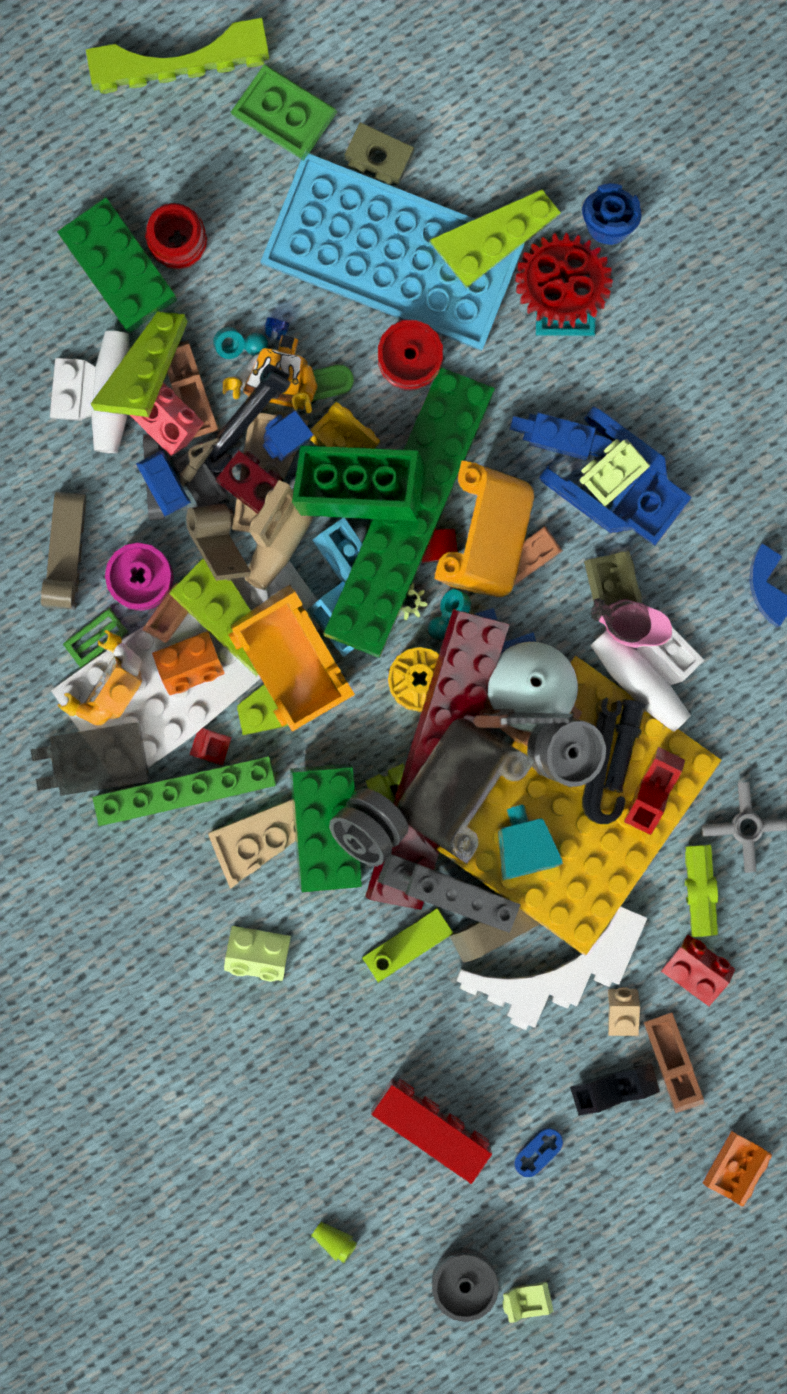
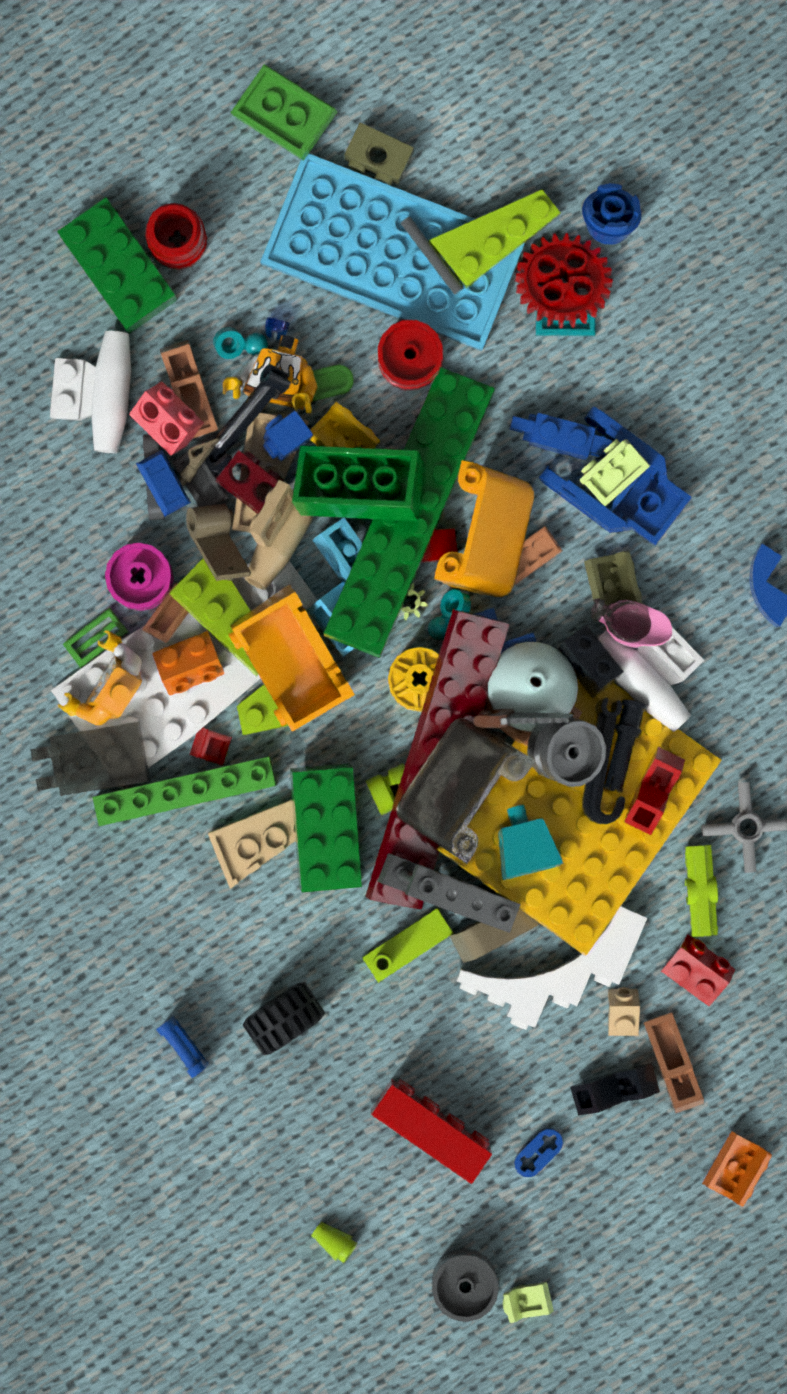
(64, 551): dark tan beam -> none
(141, 372): lime wing -> none
(183, 1046): none -> blue plate
(240, 44): lime arch -> none
(256, 953): yellowish green bracket -> none
(283, 1018): none -> black tyre
(369, 827): dark grey wheel -> none
(432, 255): none -> dark grey bar
(590, 661): none -> black brick

